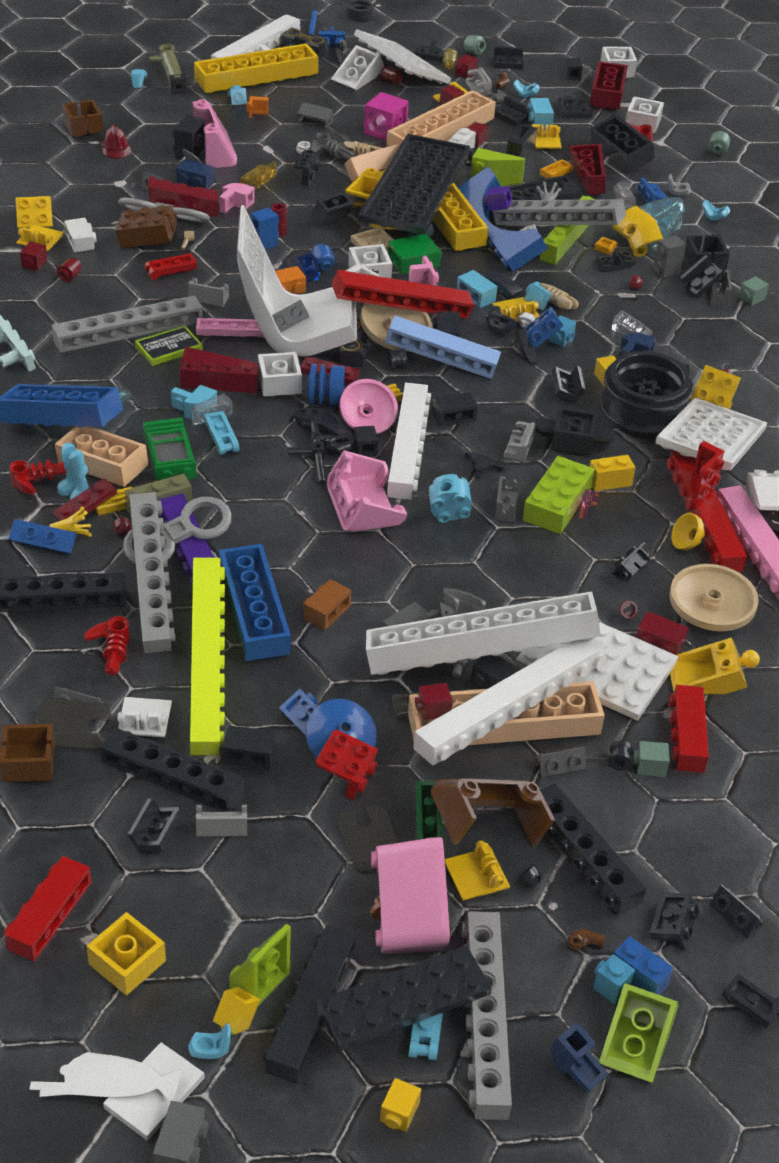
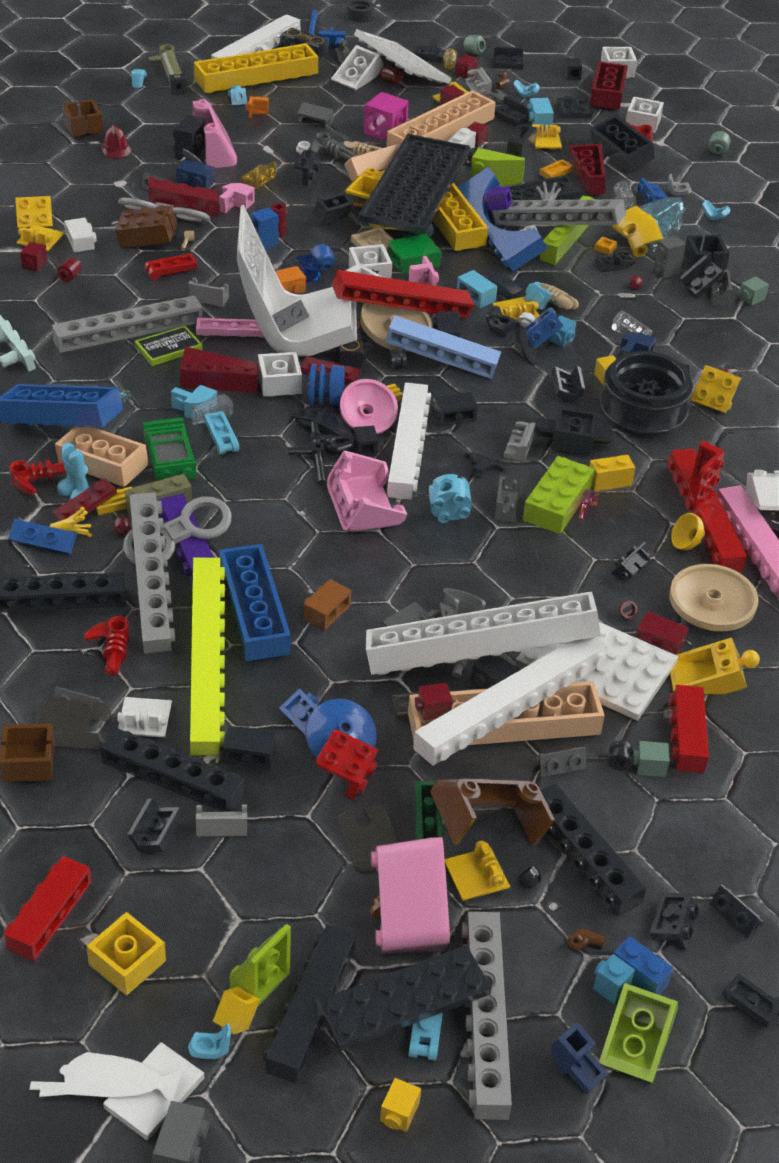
(715, 425): white plate -> none

